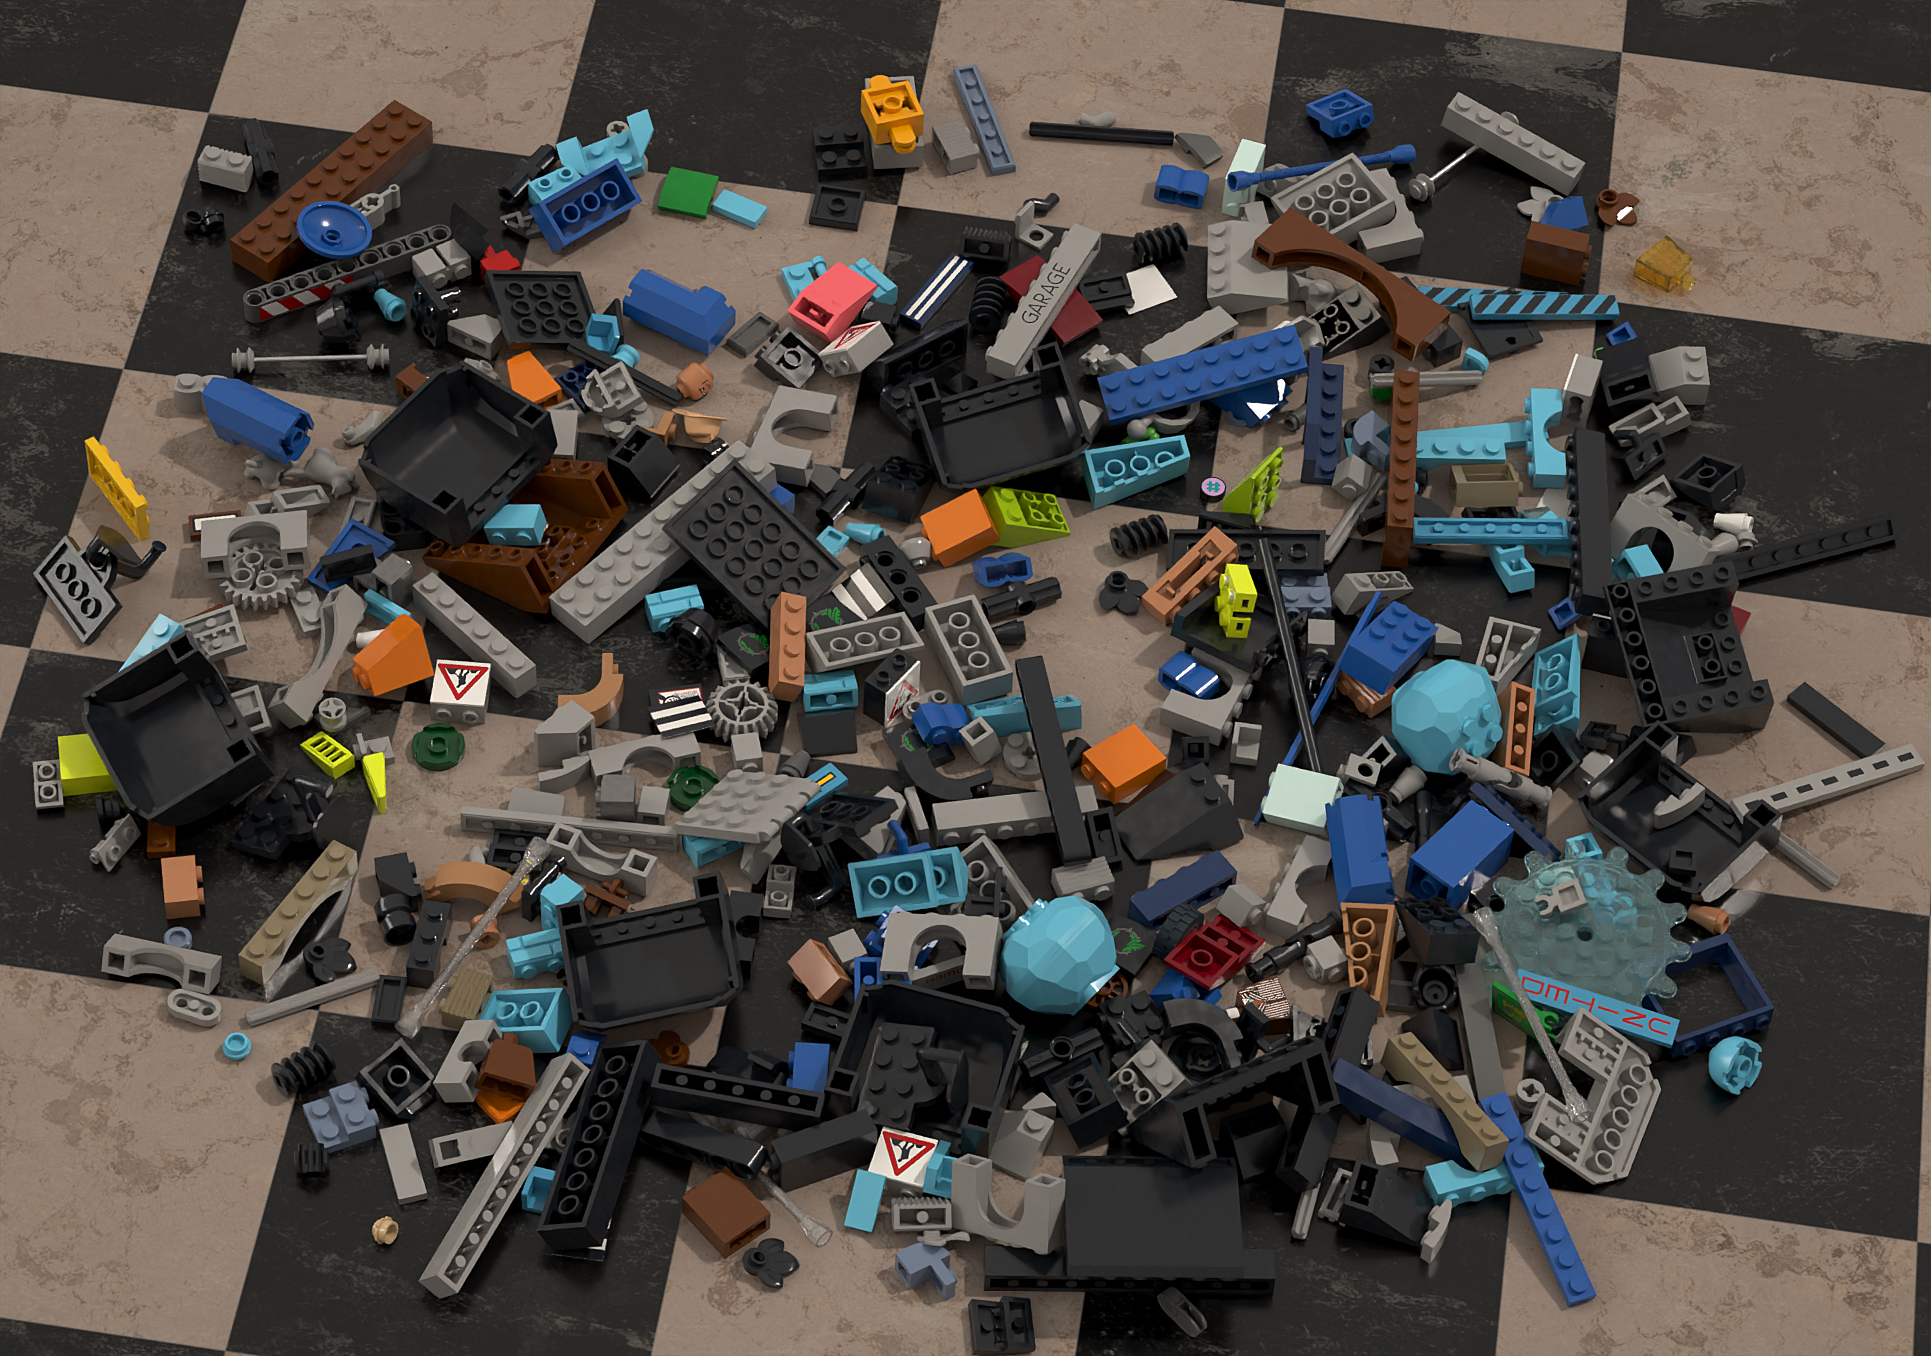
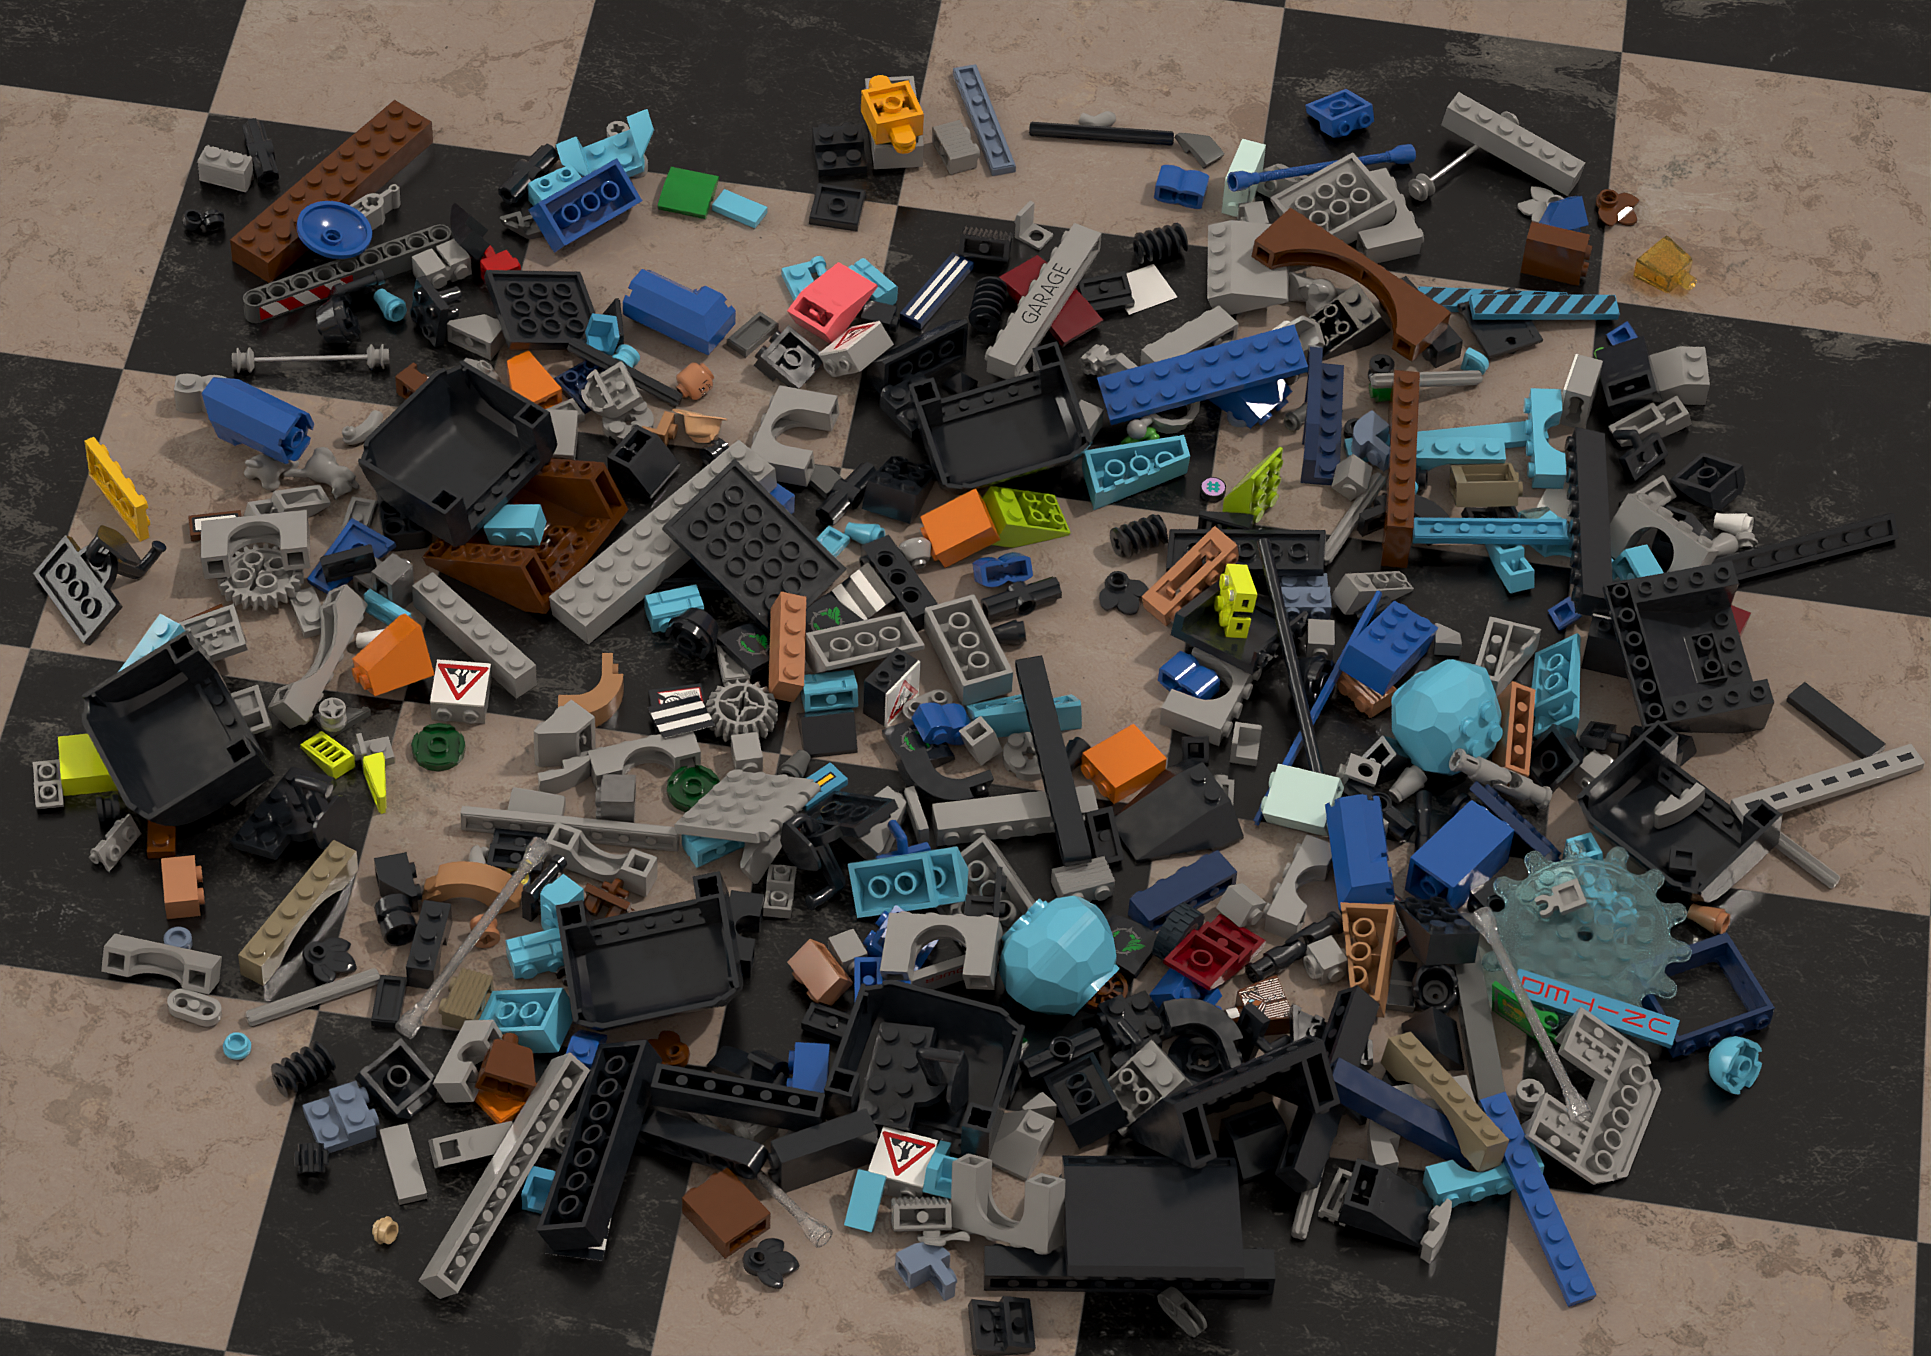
(654, 806): light grey brick -> none
(1044, 206): black arm -> none

